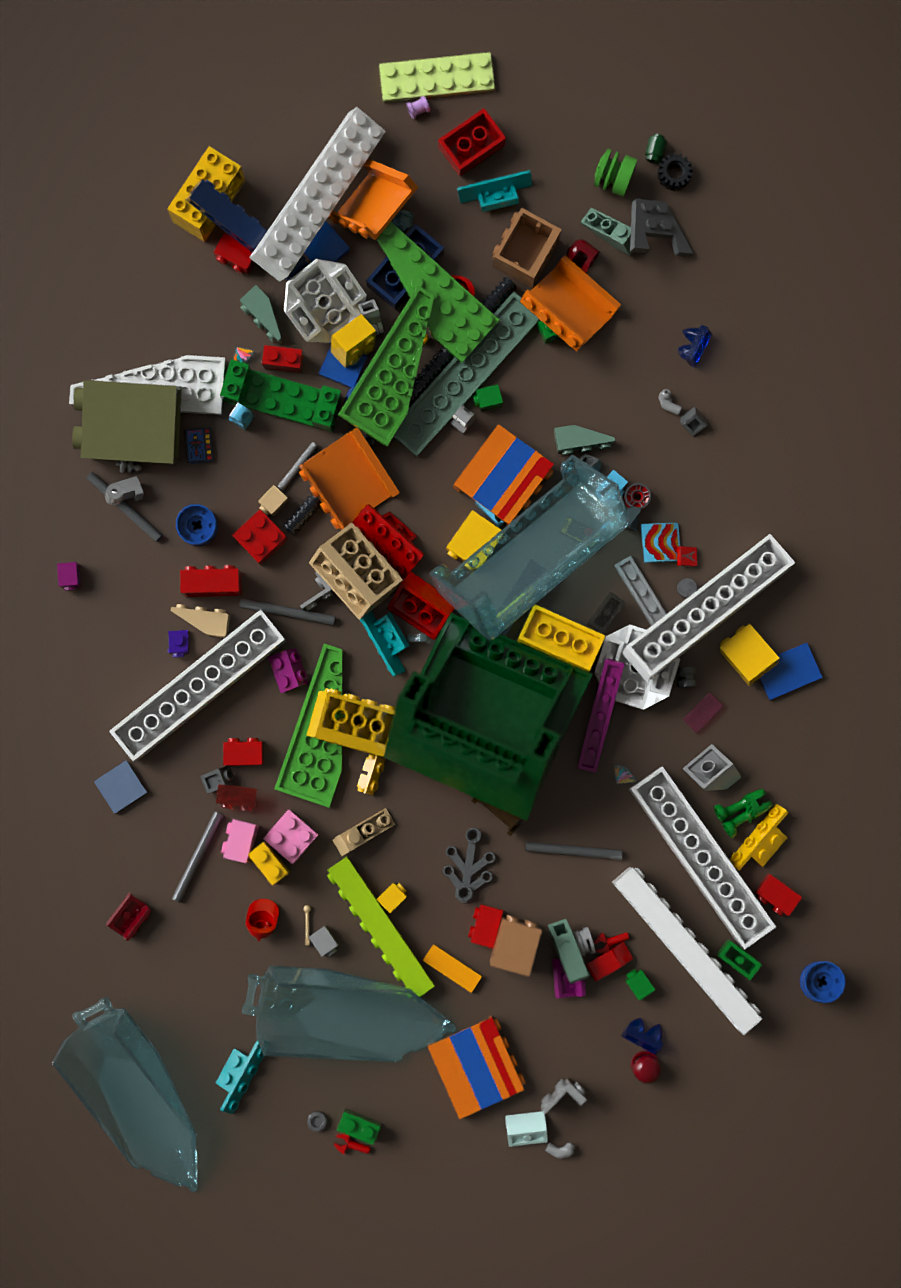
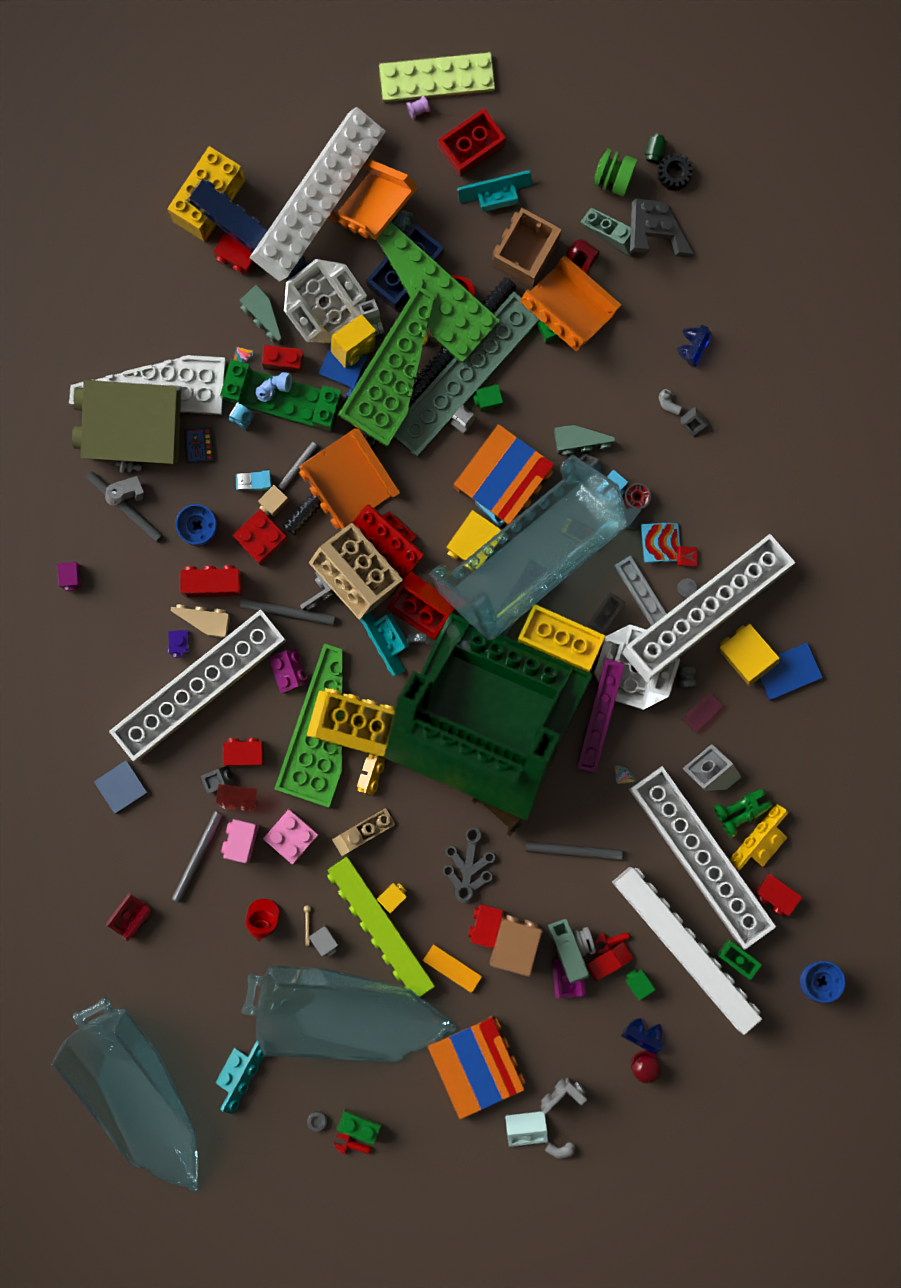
(254, 481): none -> medium azure leg
(267, 389): none -> light blue arm
(269, 863): yellow brick -> none
(326, 245): blue tile -> none

